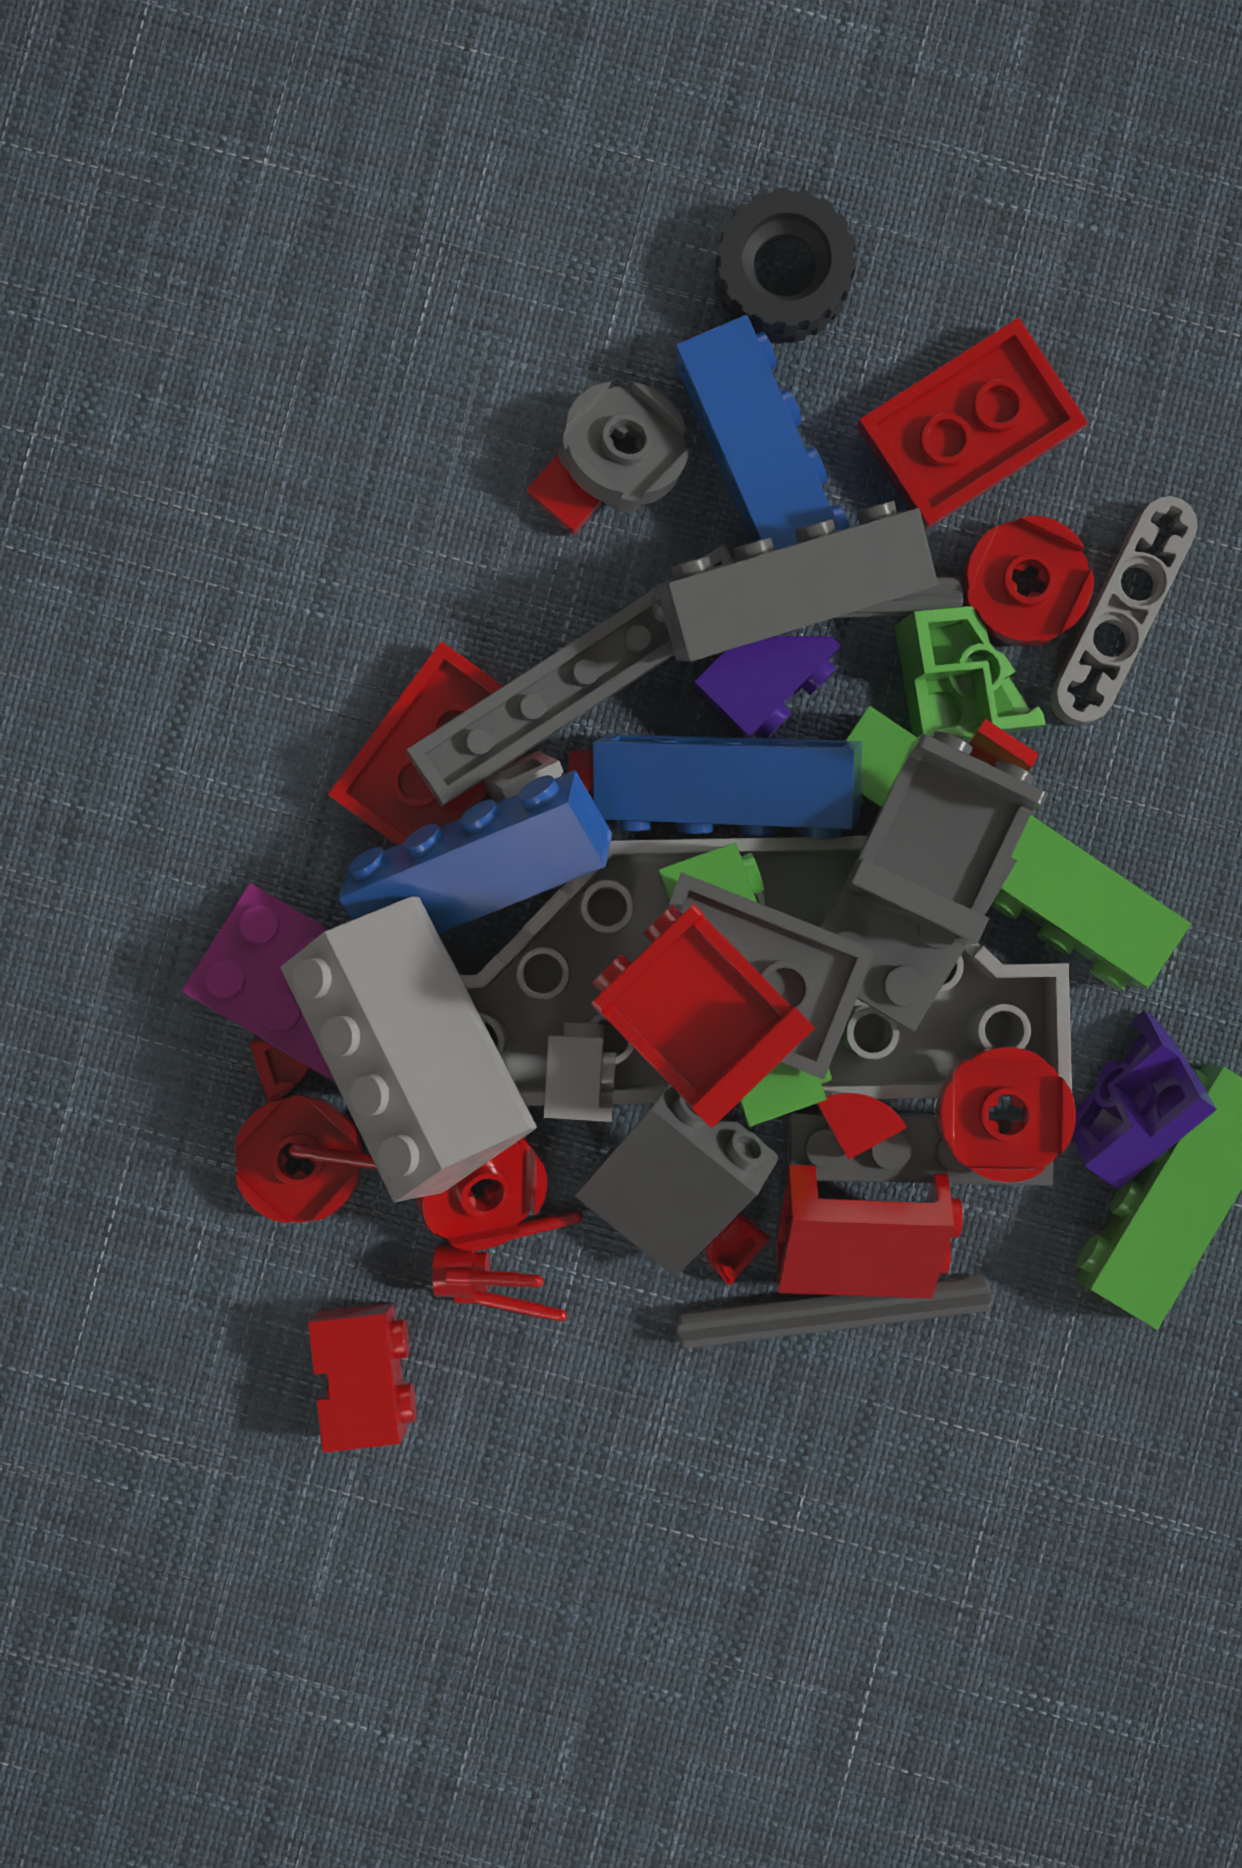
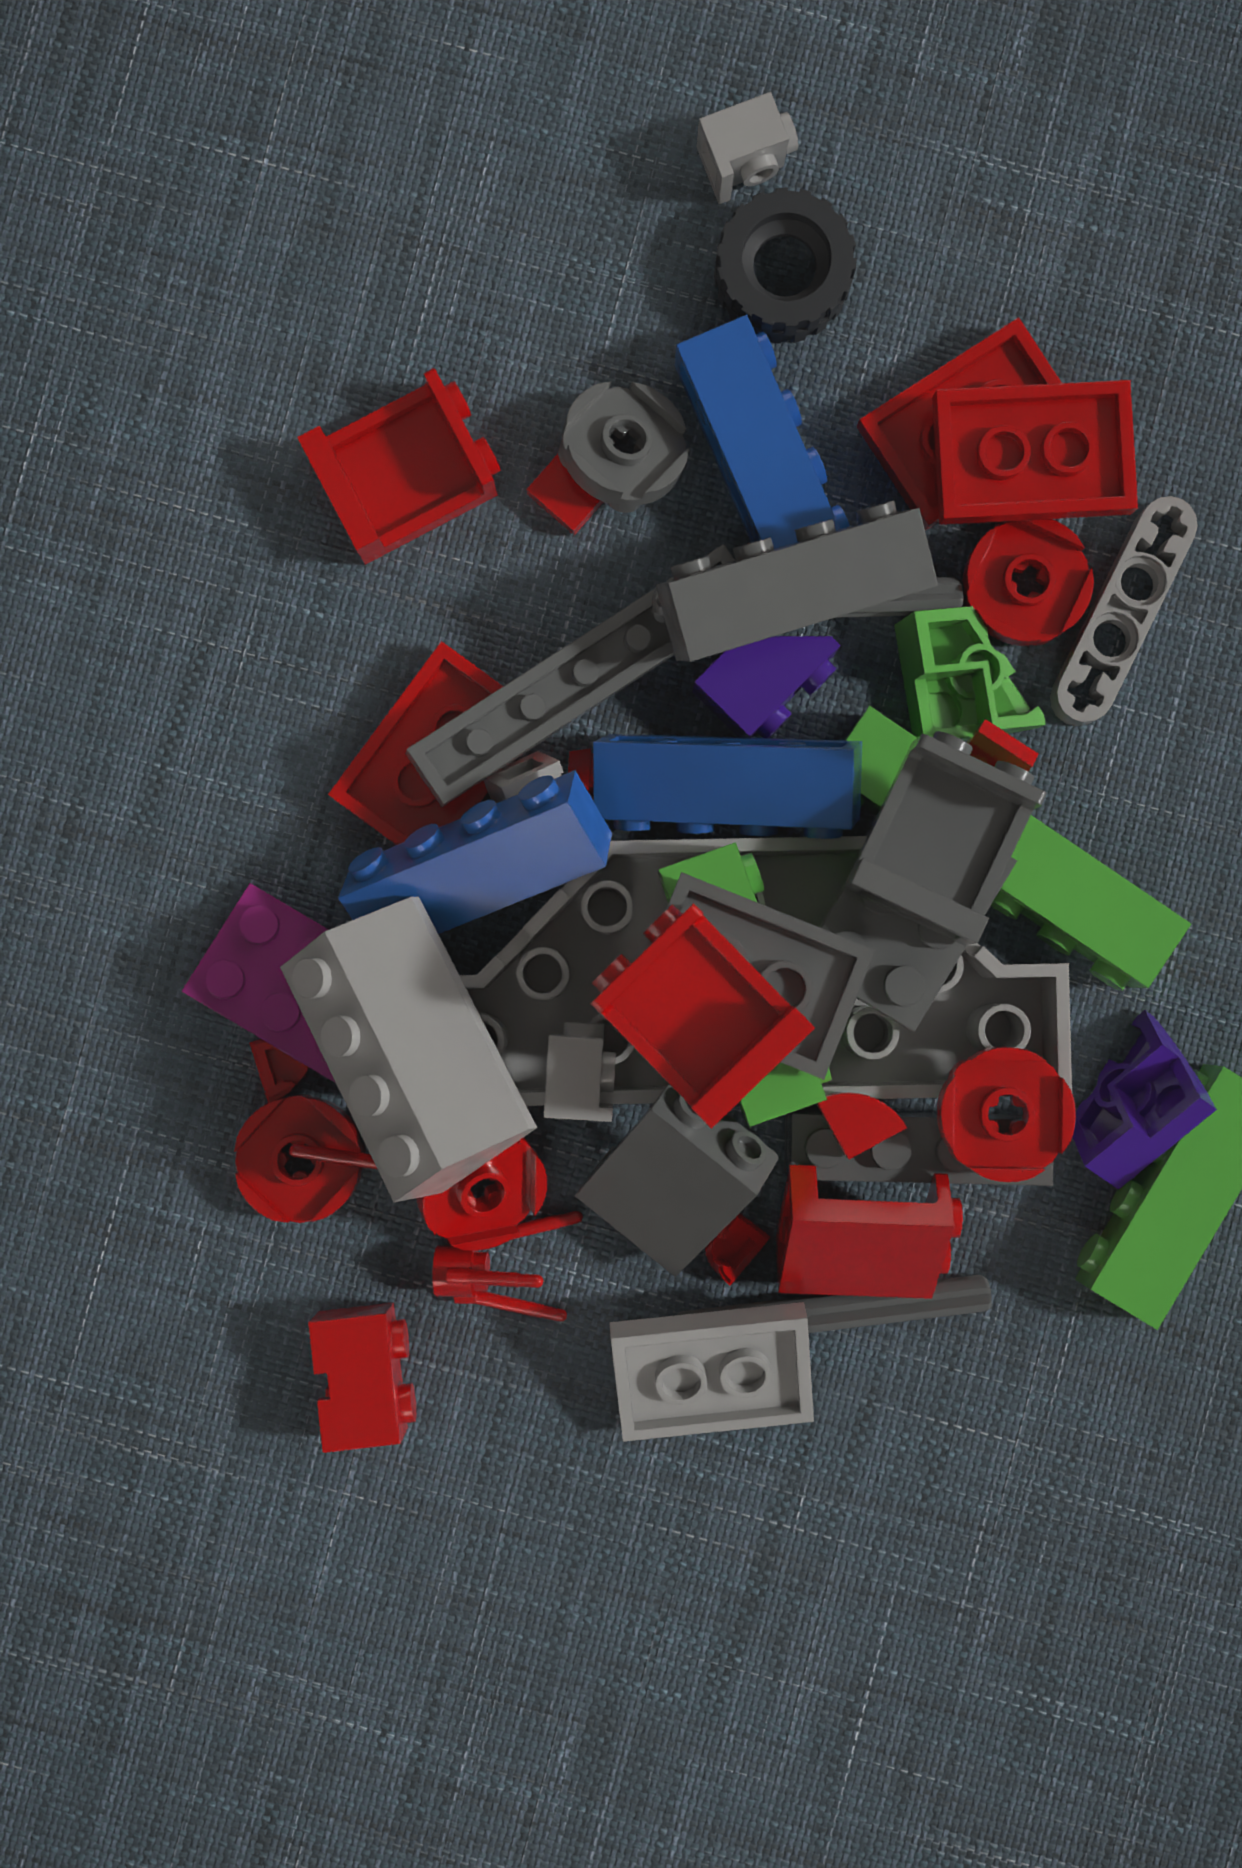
(403, 468): none -> red panel
(712, 1371): none -> light grey plate
(745, 144): none -> light grey brick
(1035, 452): none -> red plate

